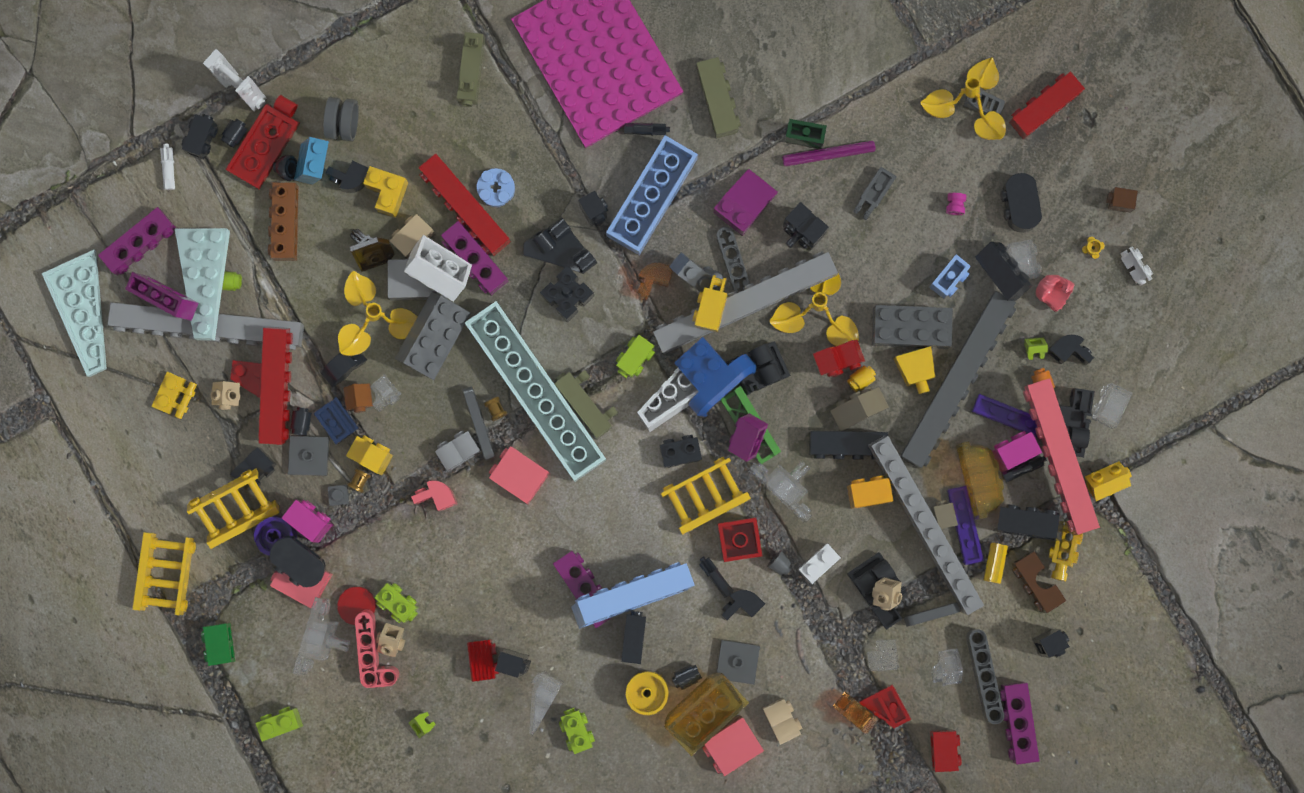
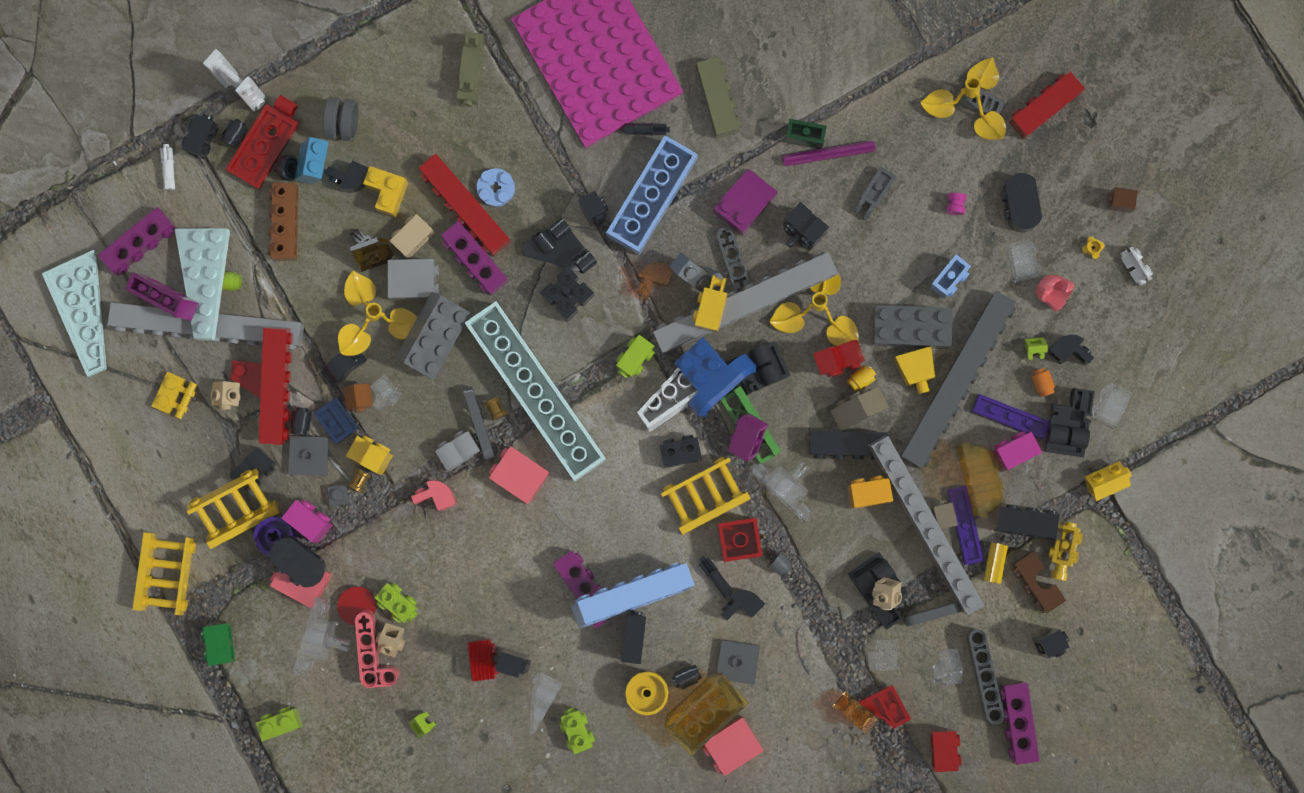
(438, 268): white brick -> none
(583, 405): olive brick -> none
(782, 721): tan brick -> none
(819, 563): white brick -> none
(1003, 271): black brick -> none
(1023, 468): black piece -> none
(1061, 456): coral brick -> none

